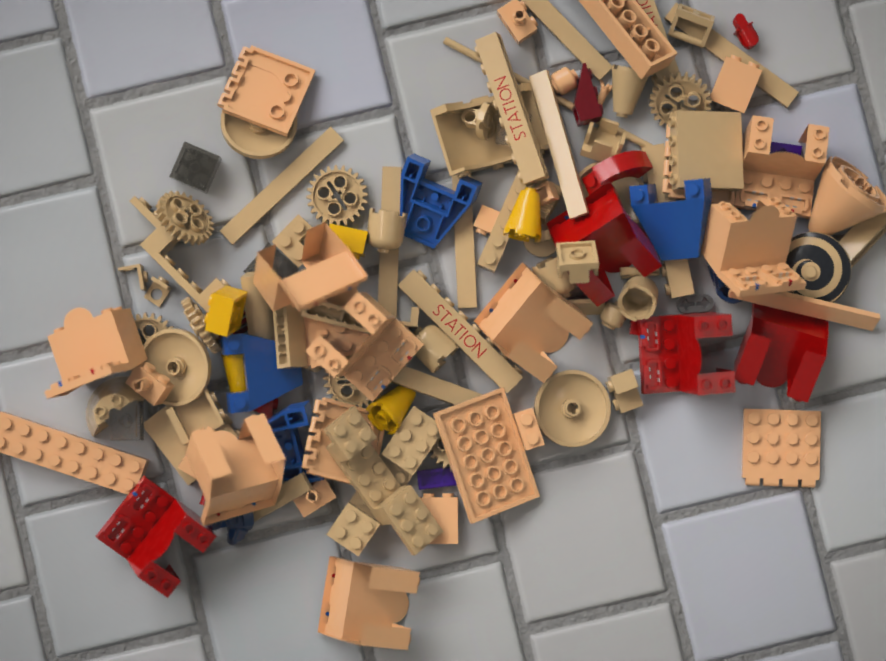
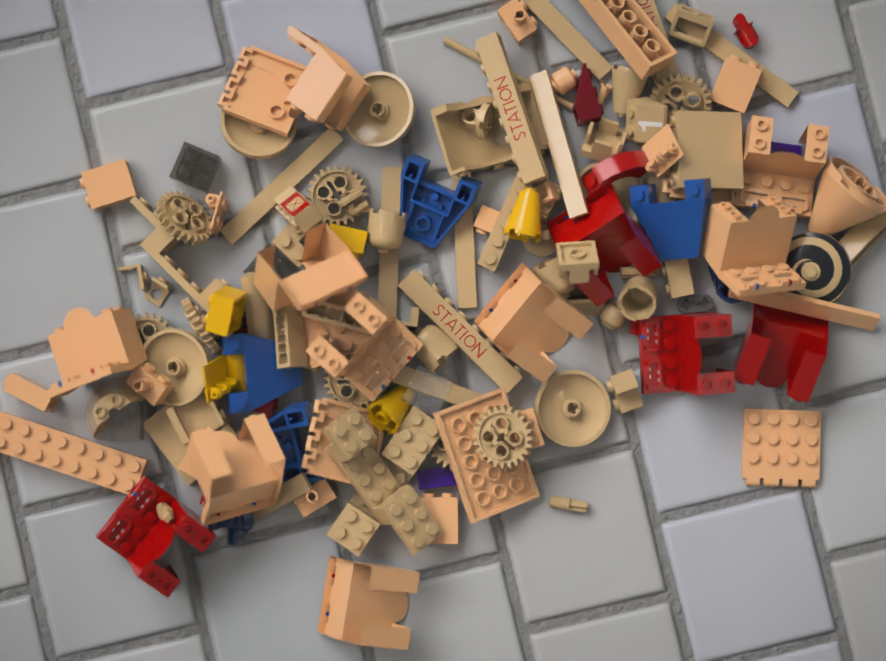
(29, 392): none -> light nougat brick
(108, 185): none -> light nougat brick
(164, 512): none -> tan axle
(217, 380): none -> yellow hinge
(219, 205): none -> light nougat hinge
(297, 209): none -> tan brick
(328, 87): none -> light nougat piece
(354, 210): none -> tan piece
(384, 112): none -> tan dish
(427, 390): none -> clear tile
(515, 424): none -> tan gear
(568, 504): none -> tan axle
(644, 118): none -> tan slope
(662, 151): none -> light nougat hinge

